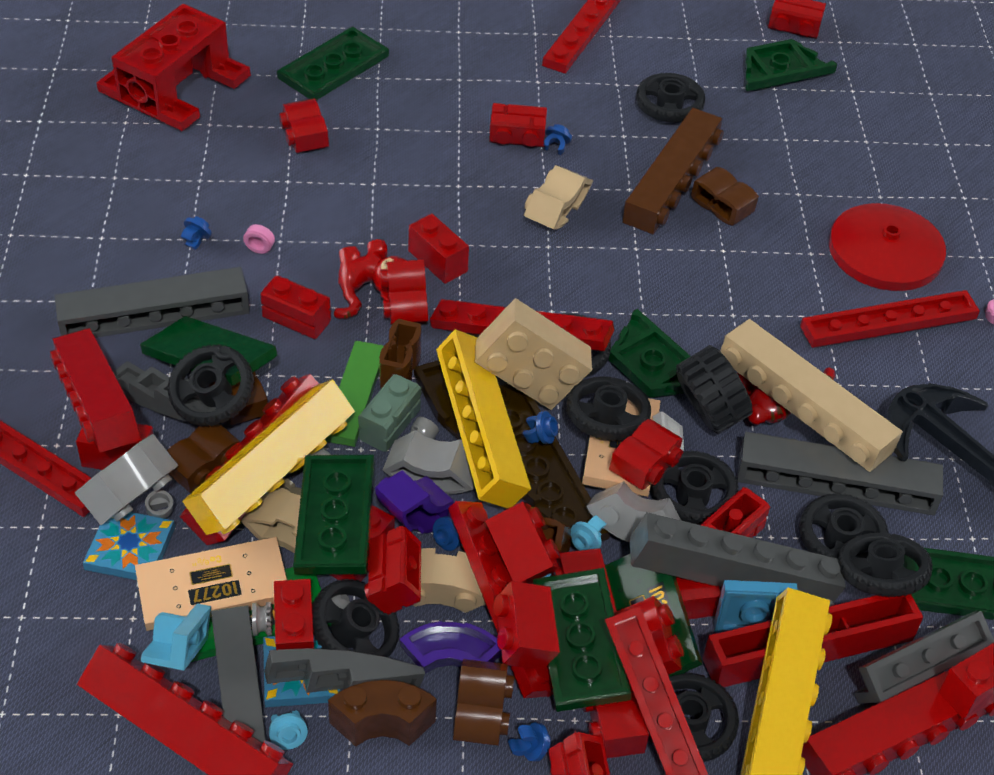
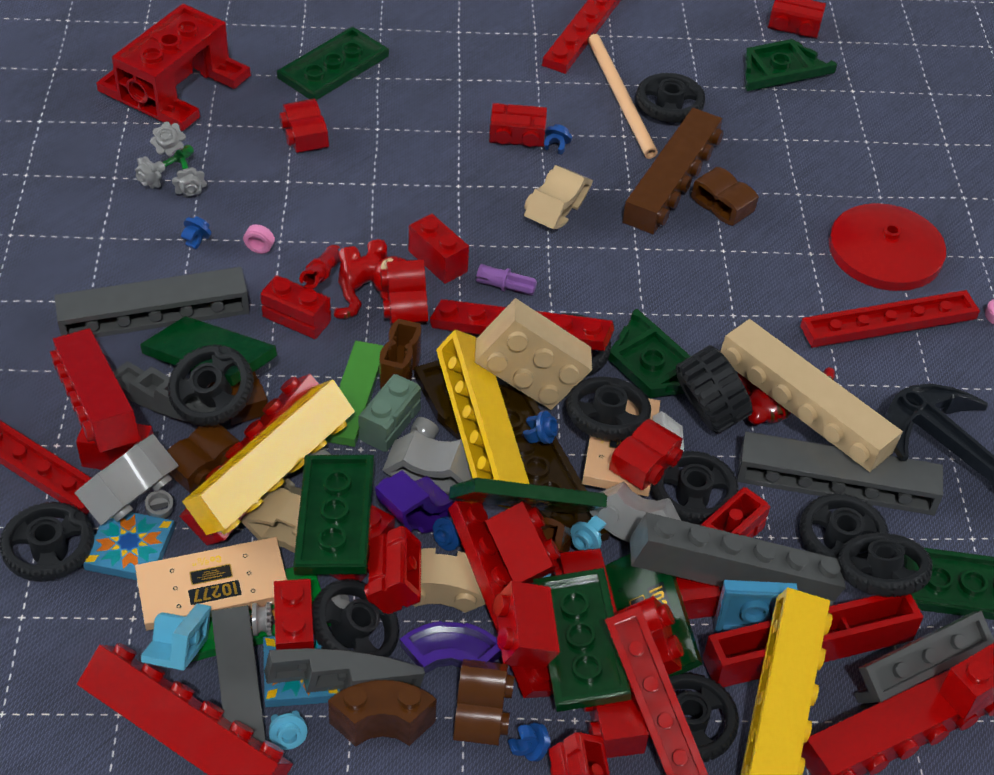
(47, 540): none -> black wheel
(169, 140): none -> light grey plant
(320, 267): none -> red pin
(505, 279): none -> medium lavender axle
(542, 497): none -> dark green tile
(622, 96): none -> light nougat piece

